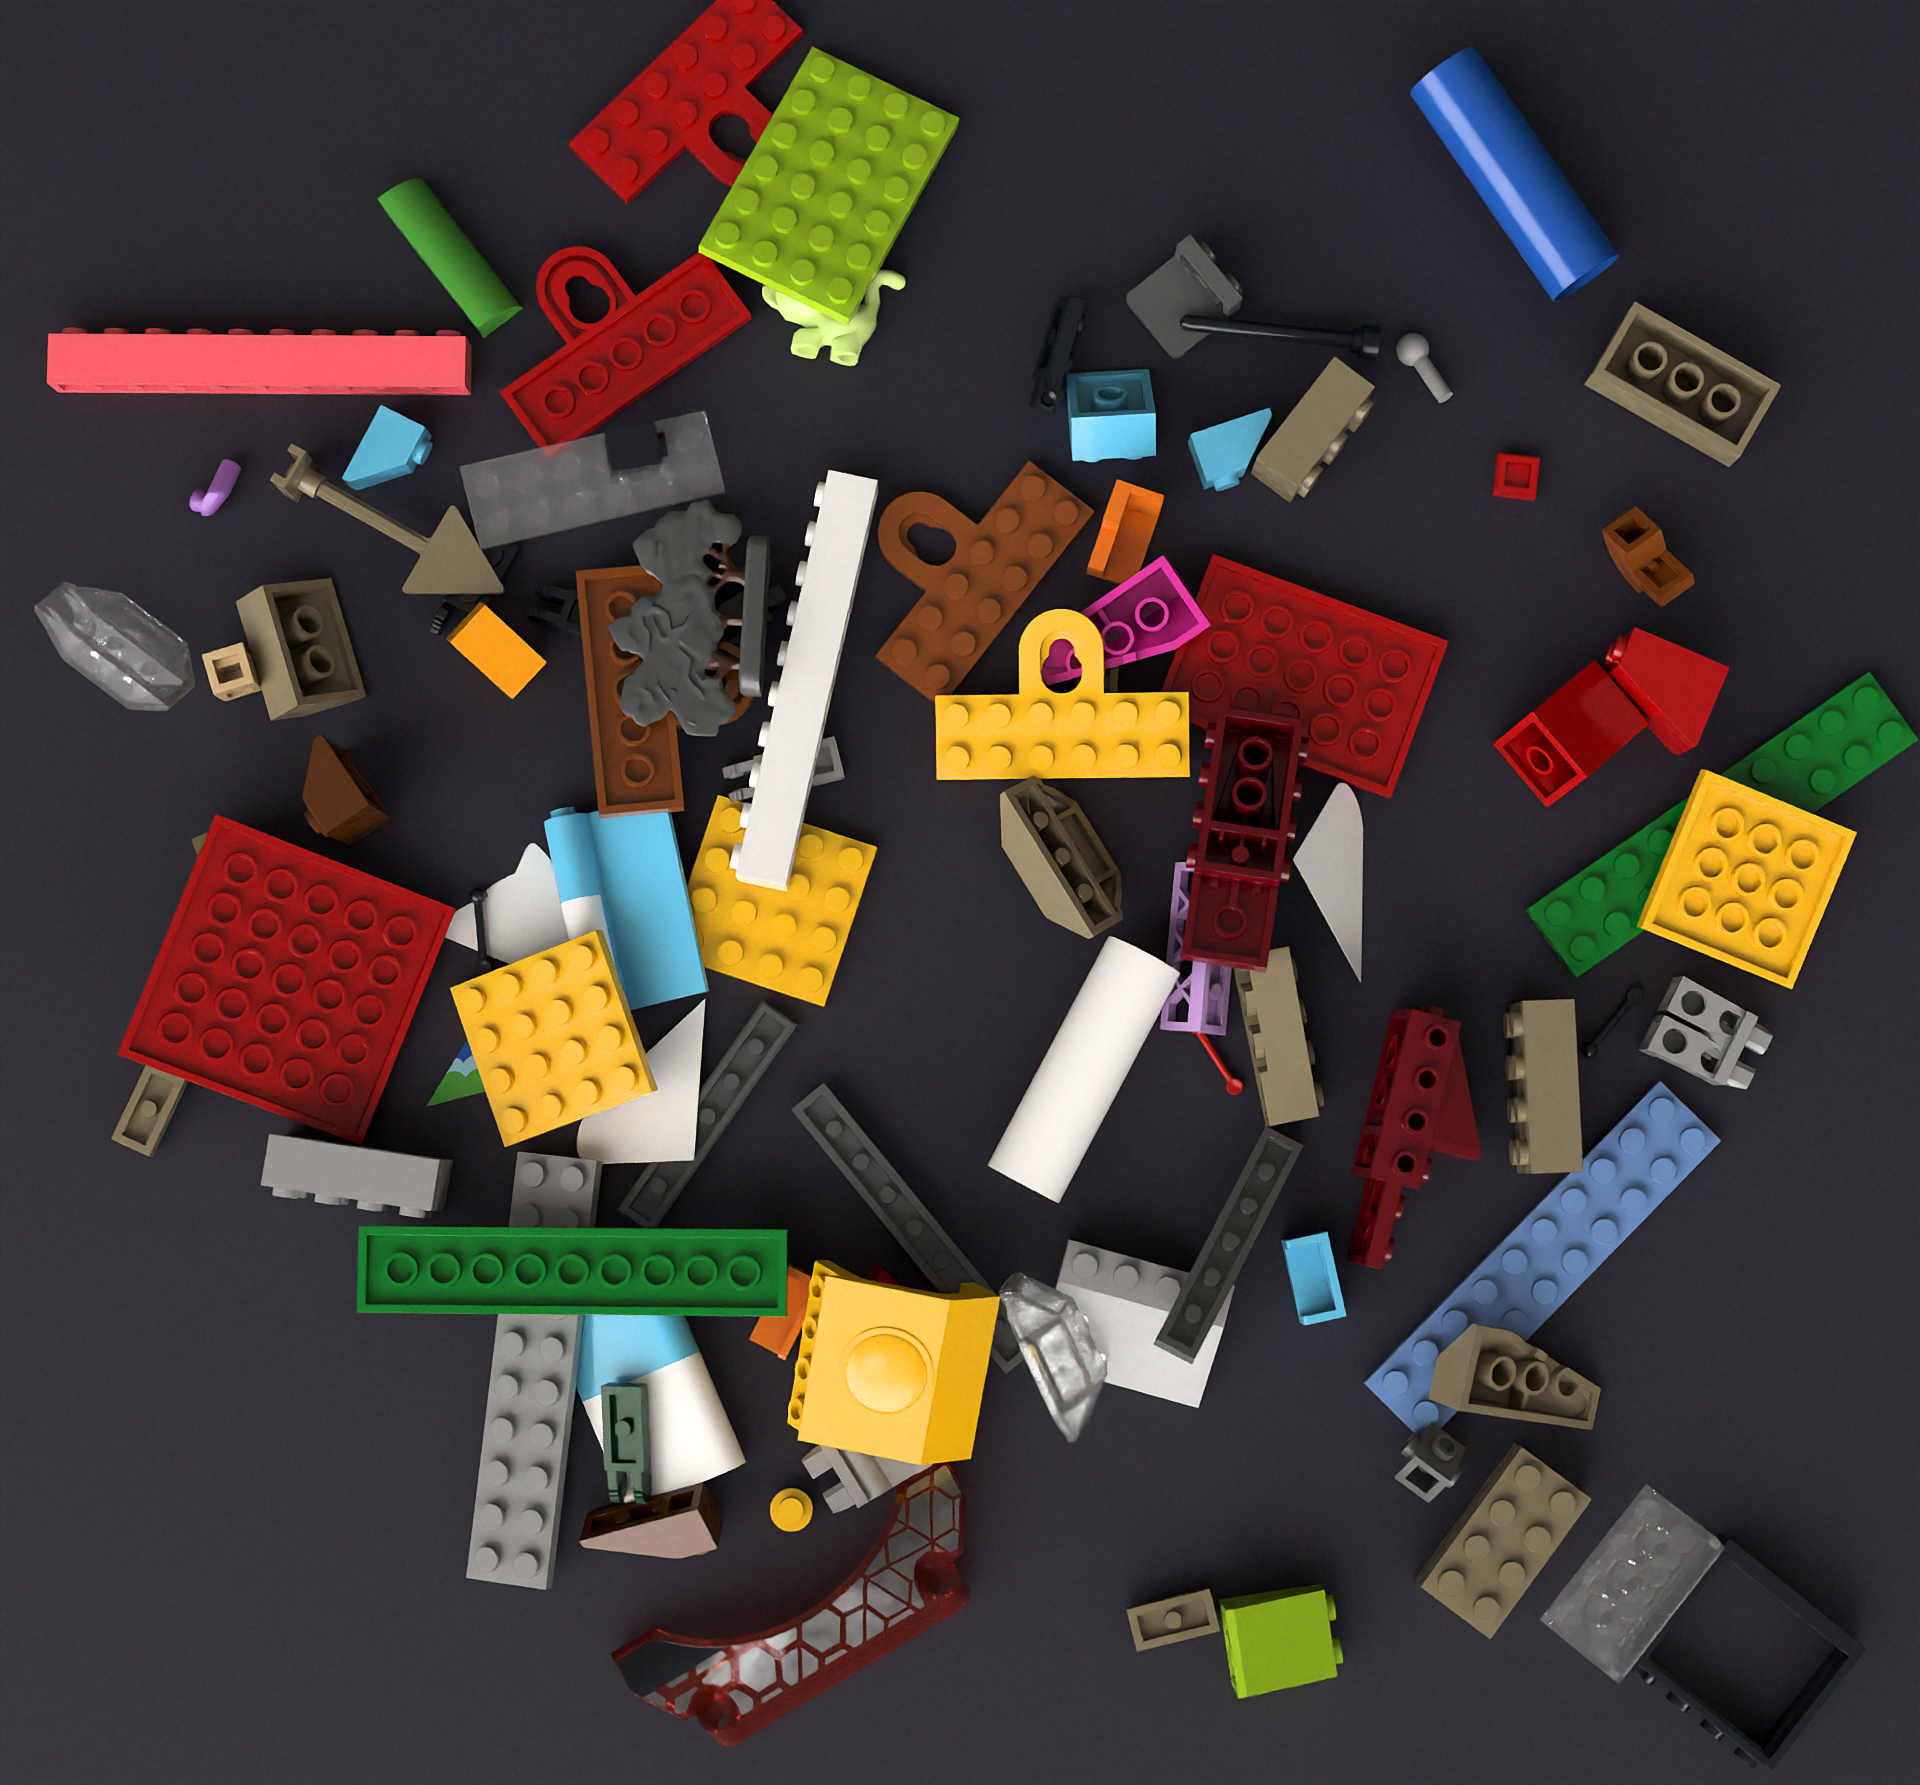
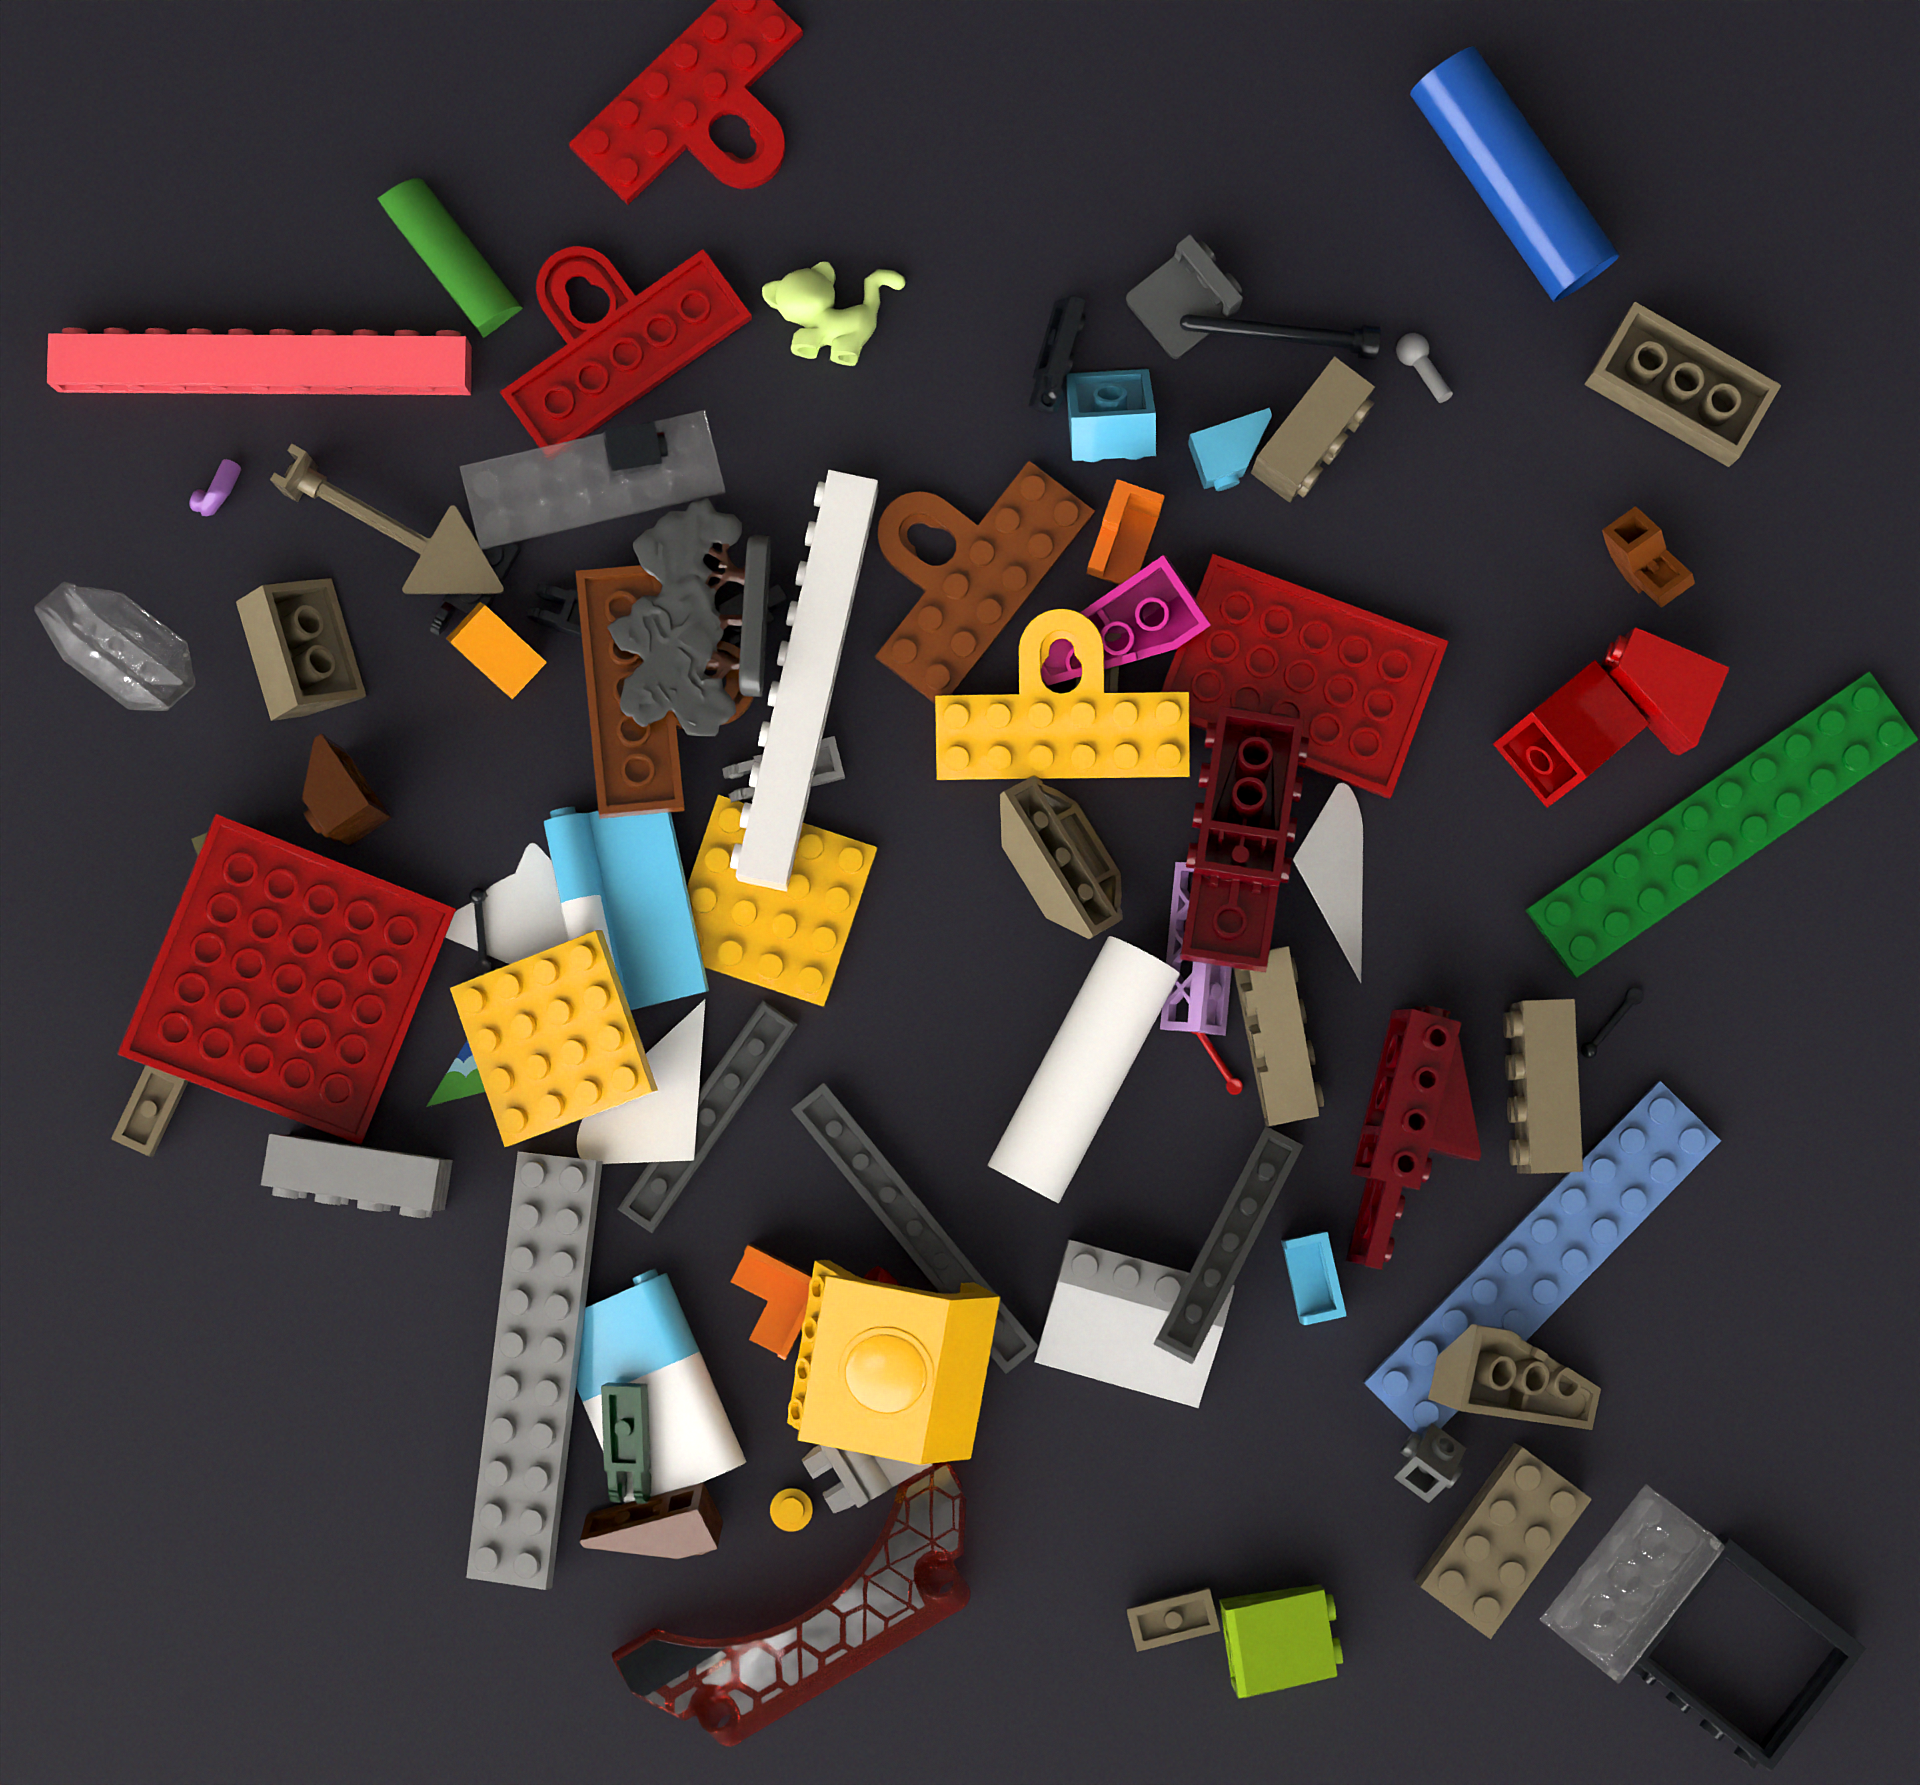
(231, 672): tan brick -> none
(388, 450): medium azure slope -> none
(573, 1271): green plate -> none
(829, 185): lime plate -> none
(1057, 1350): clear wedge -> none
(1516, 476): red tile -> none
(1720, 1037): light grey hips -> none
(1746, 879): yellow plate -> none

